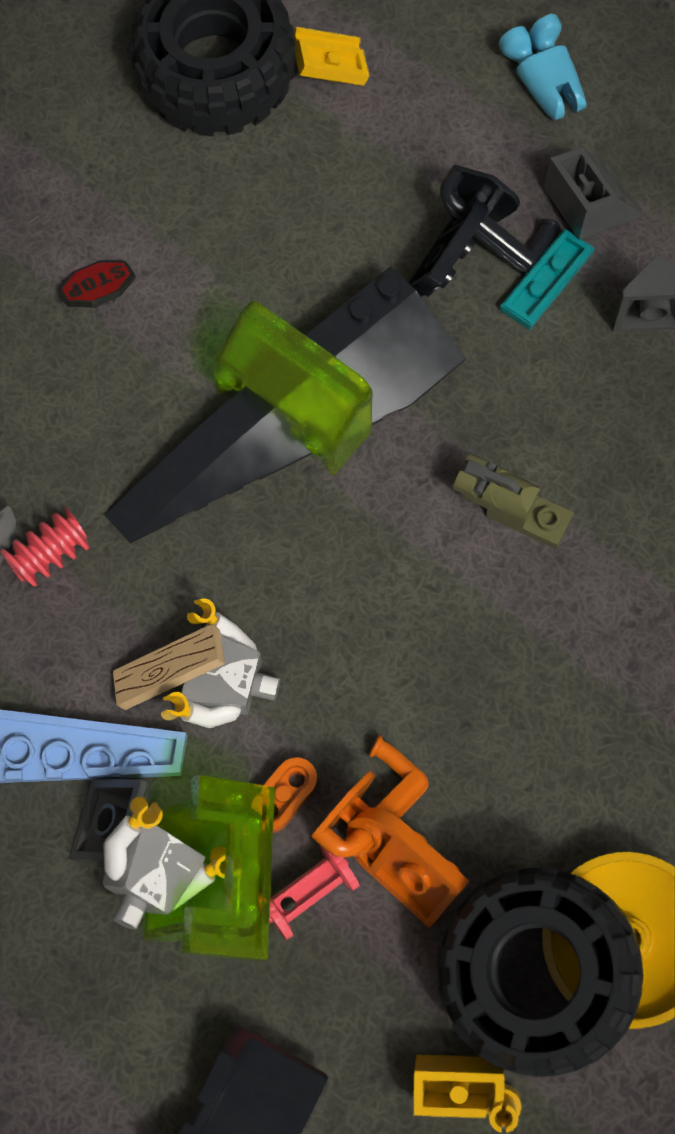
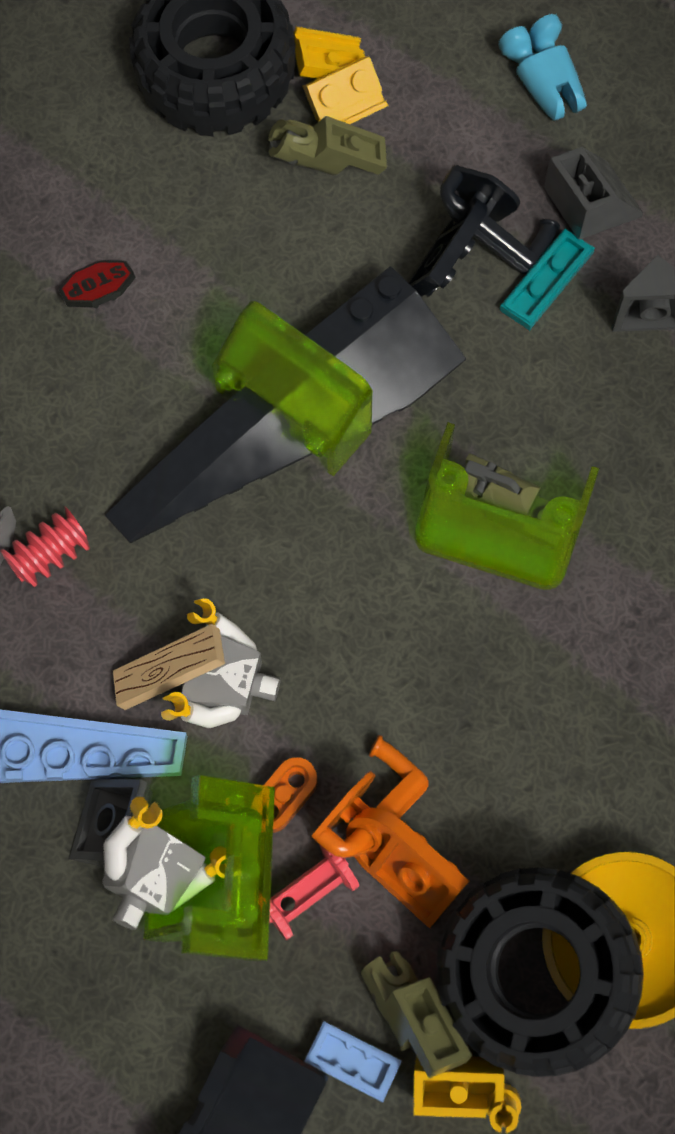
(327, 146): none -> olive plate
(346, 92): none -> yellow plate
(353, 1061): none -> light blue plate
(415, 1014): none -> olive plate
(495, 537): none -> clear neon green windscreen

